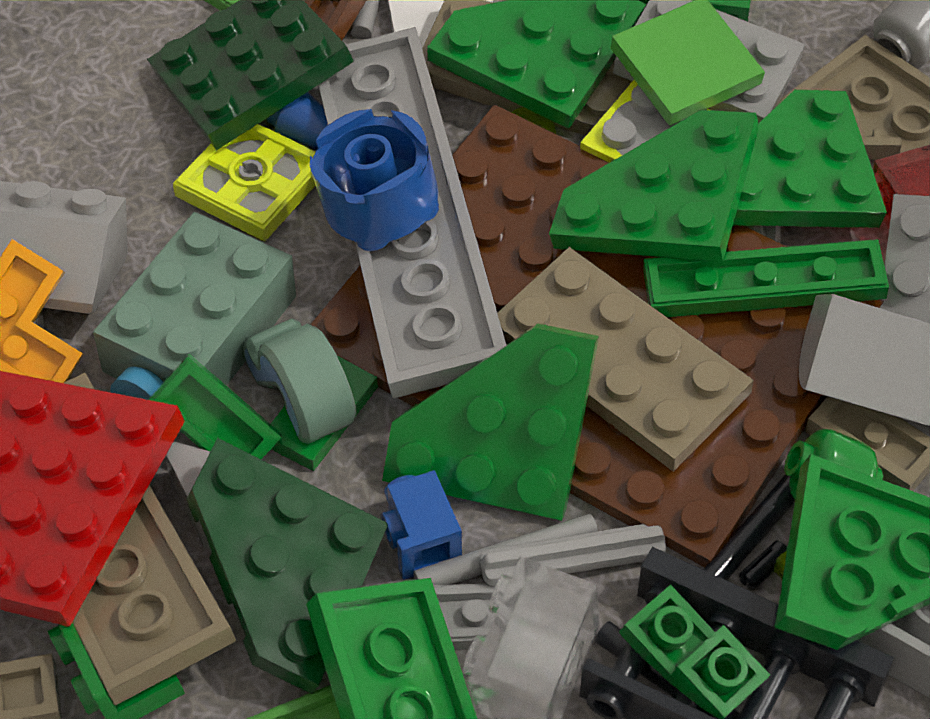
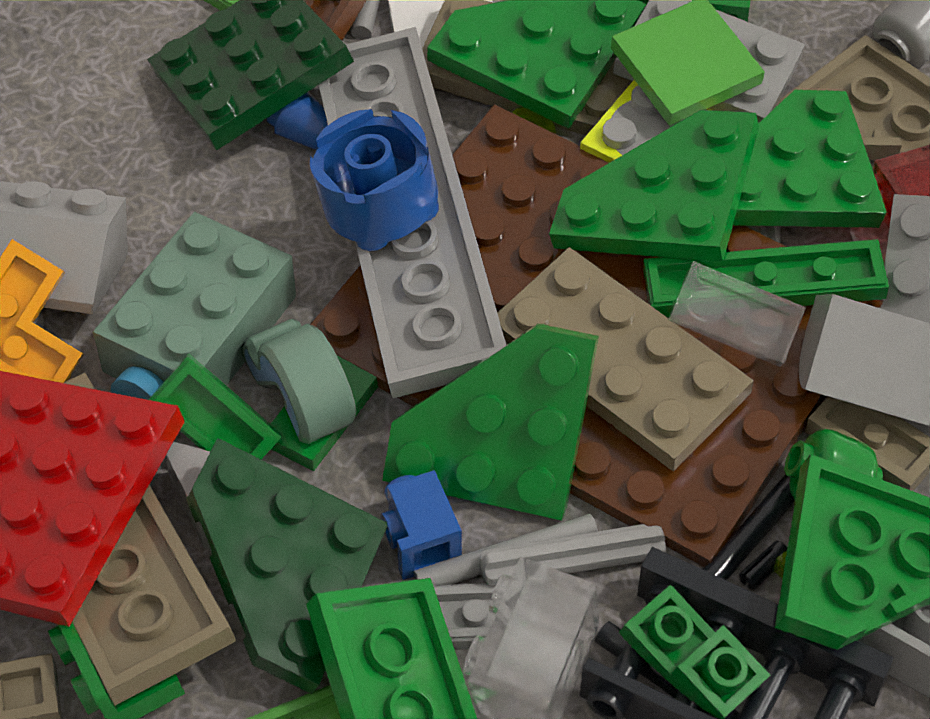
(249, 181): neon yellow piece -> none
(737, 313): none -> clear plate

